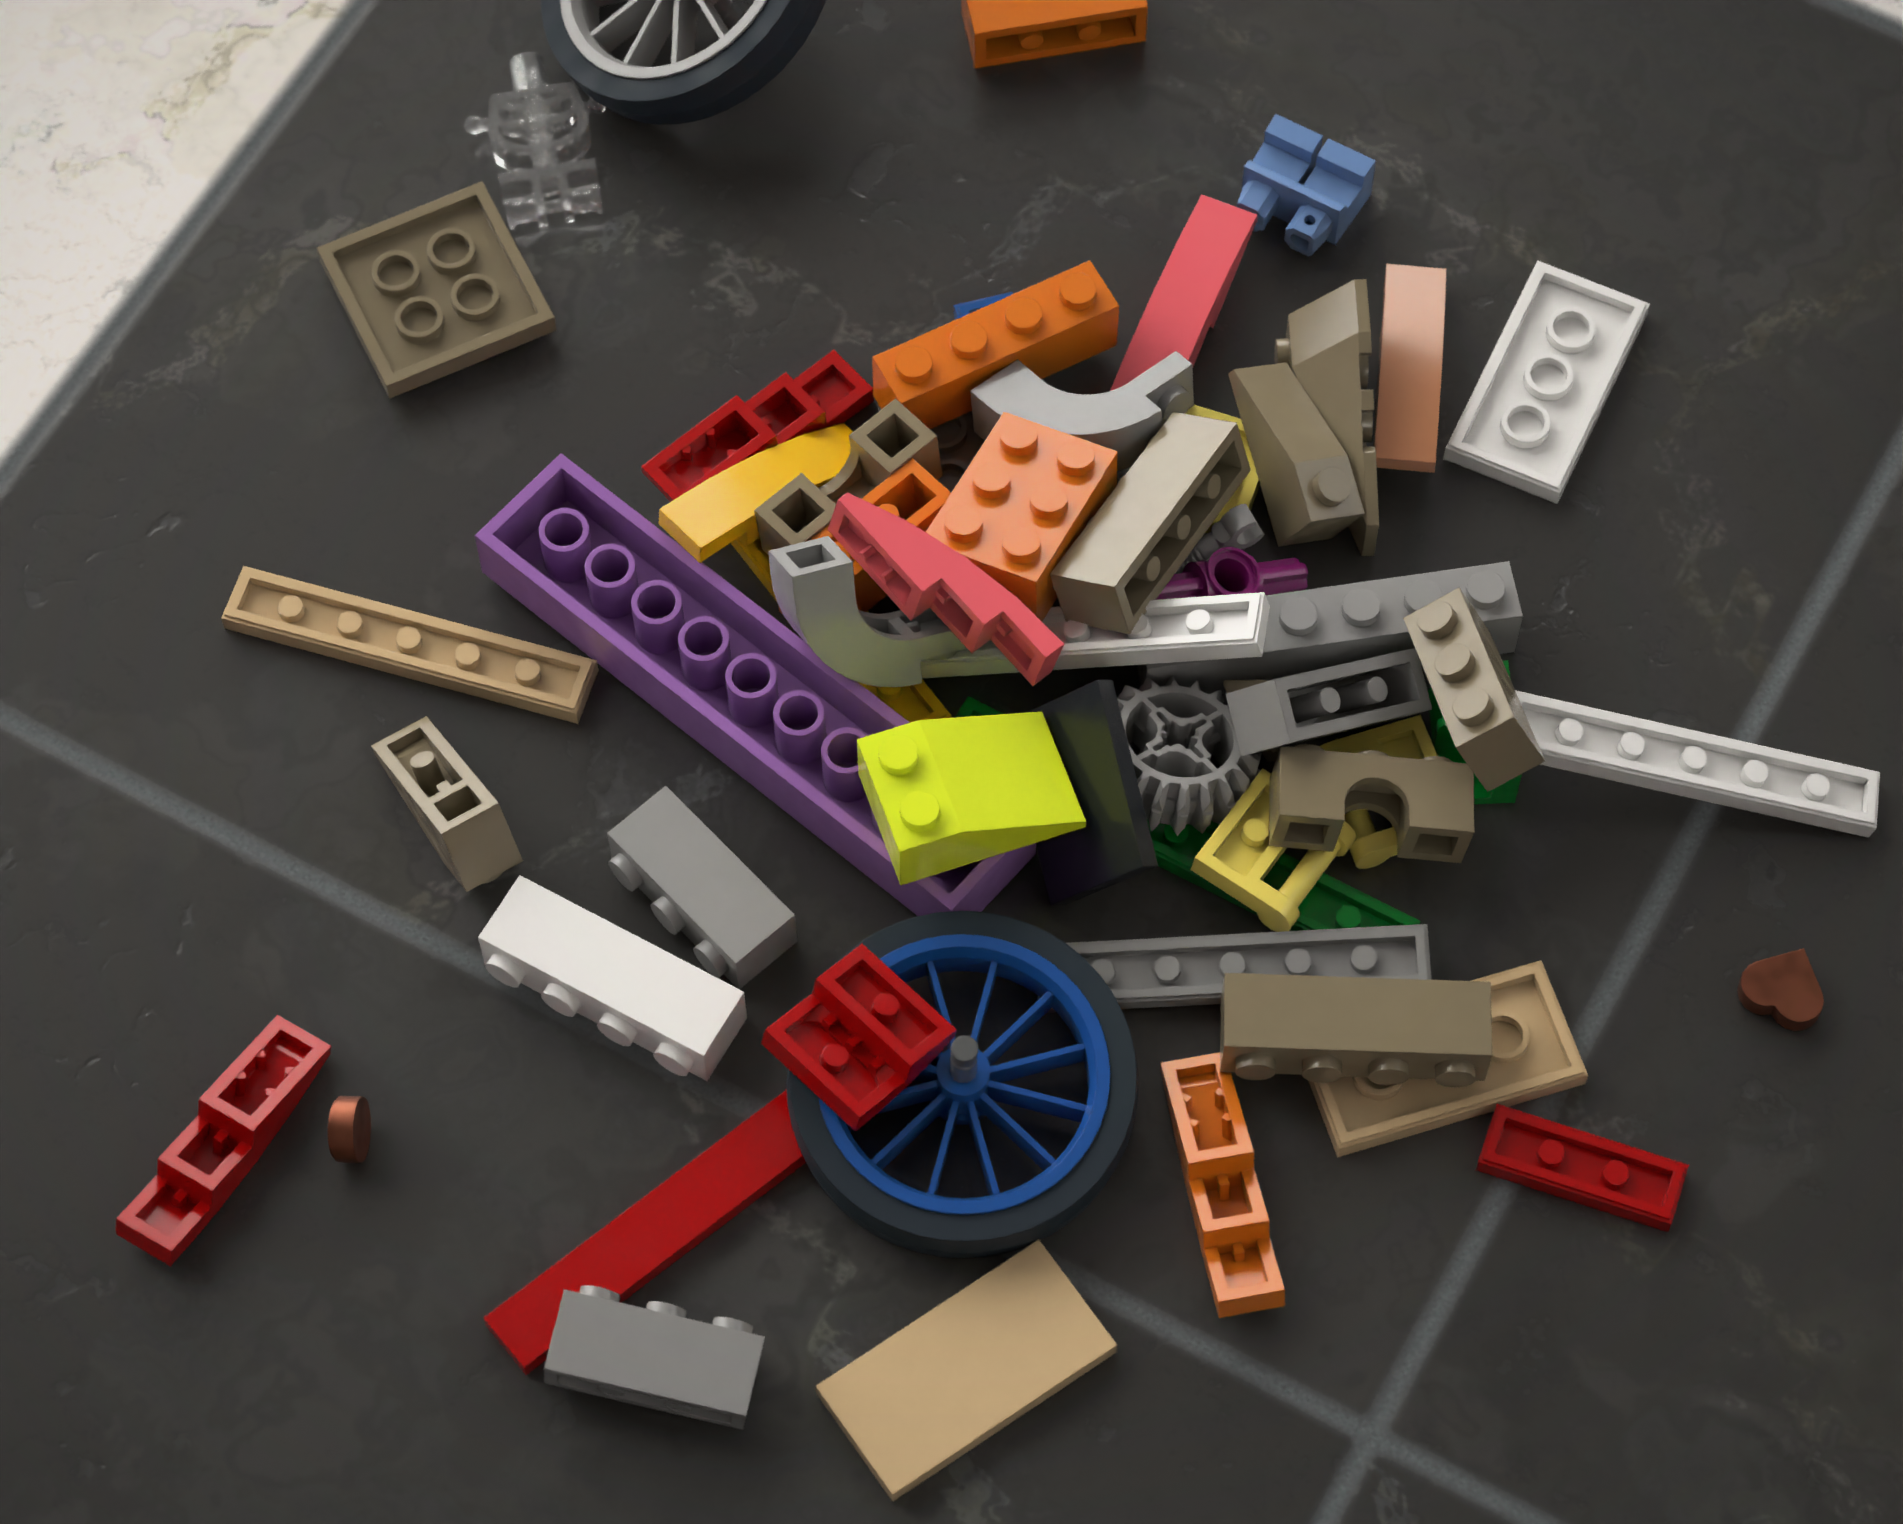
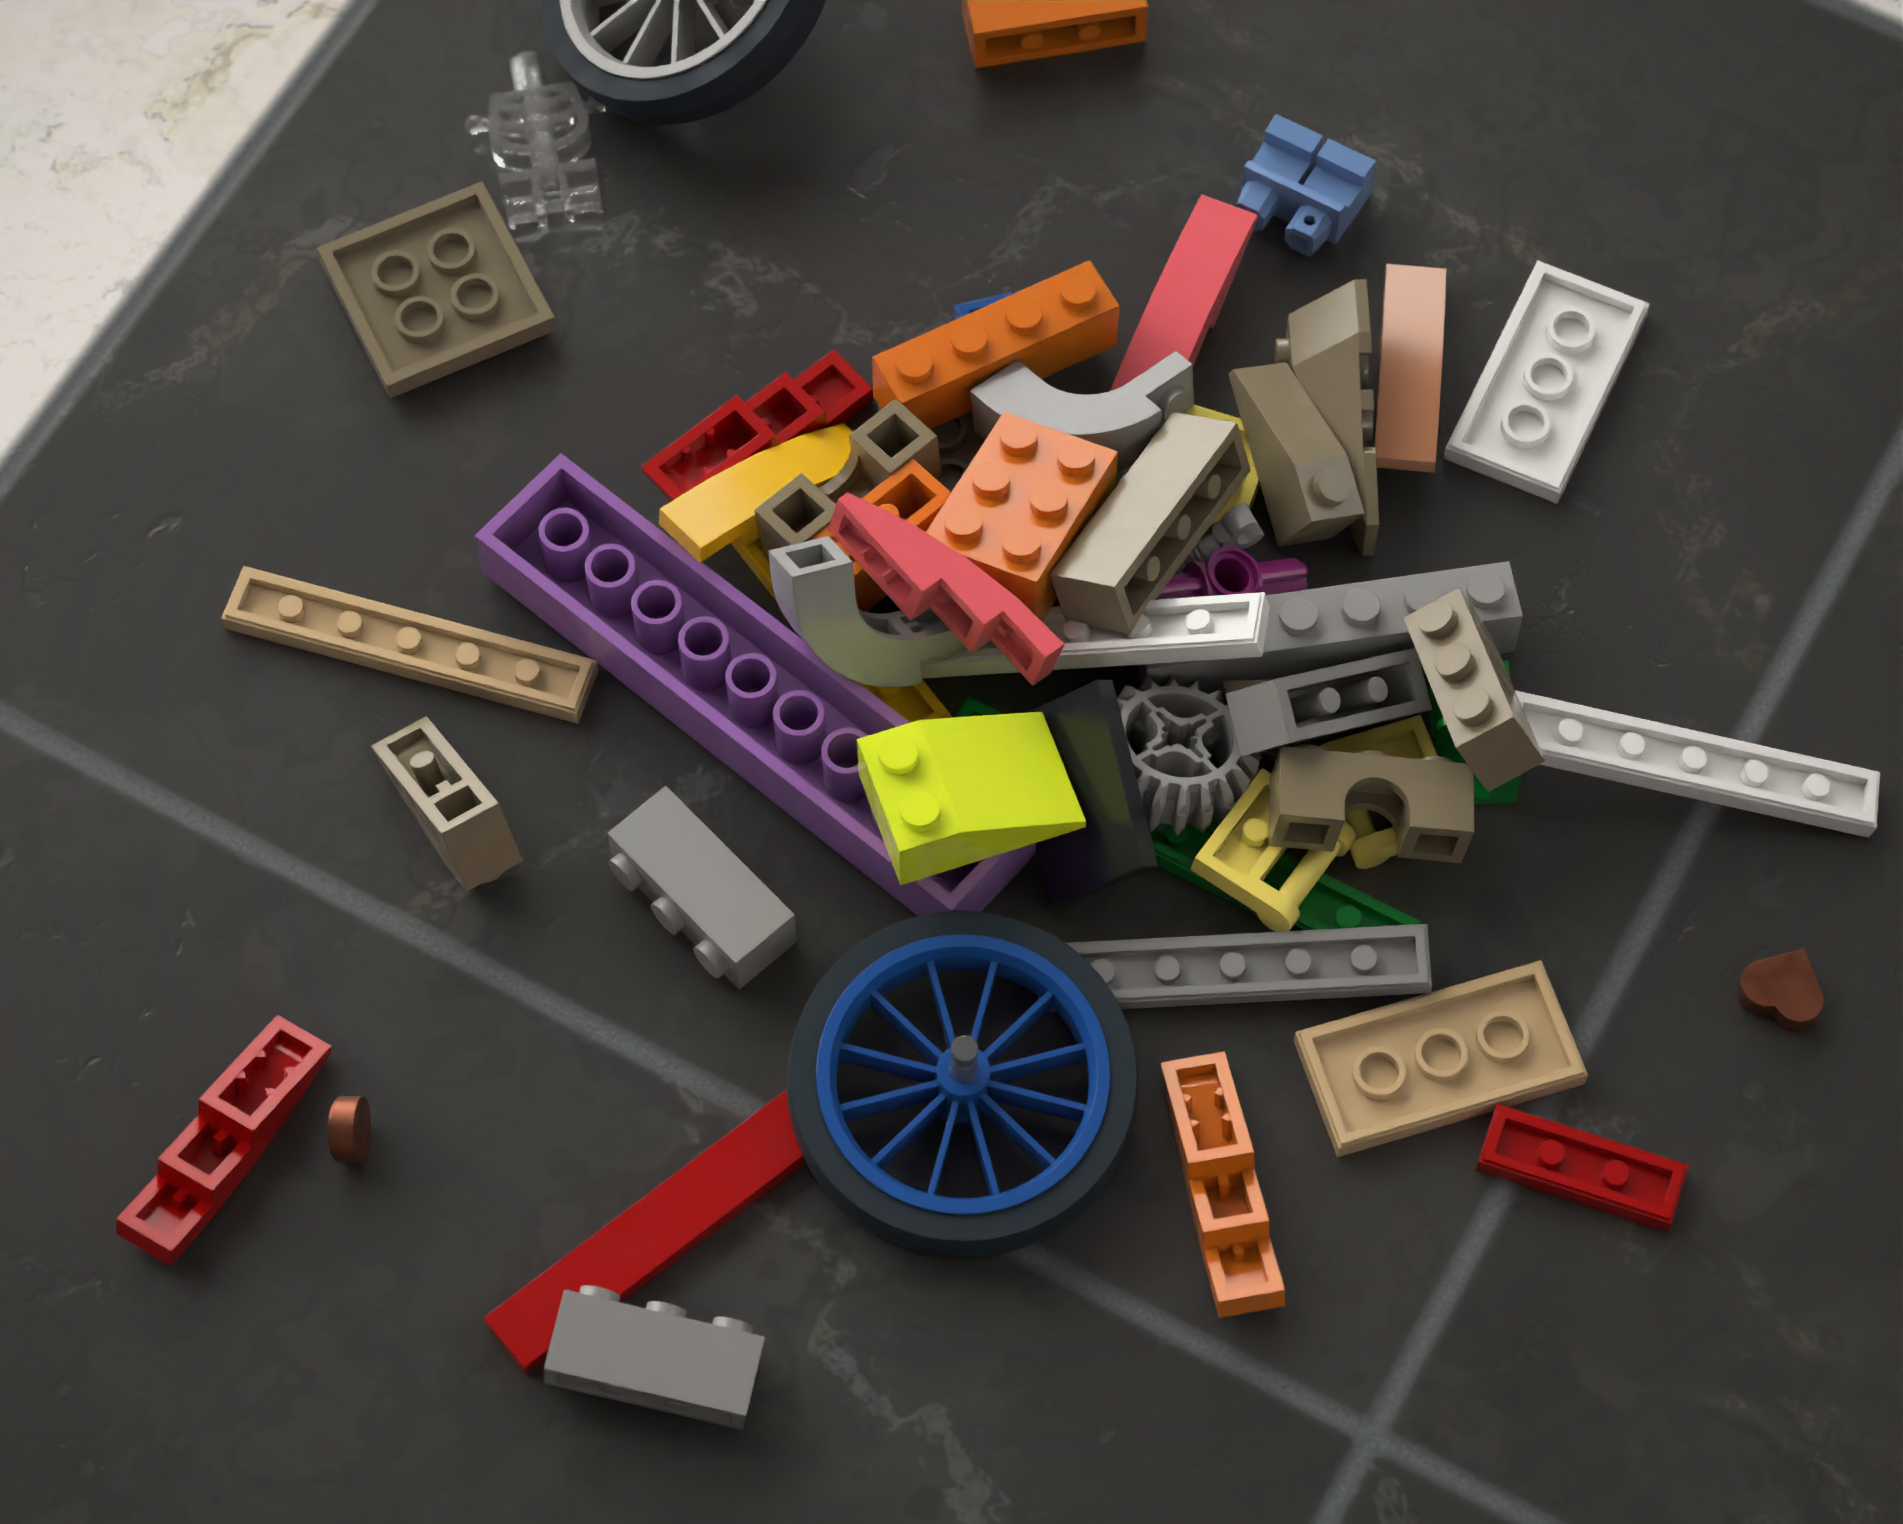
(612, 979): white brick -> none
(858, 1037): red slope -> none
(965, 1370): tan tile -> none
(1355, 1028): dark tan brick -> none

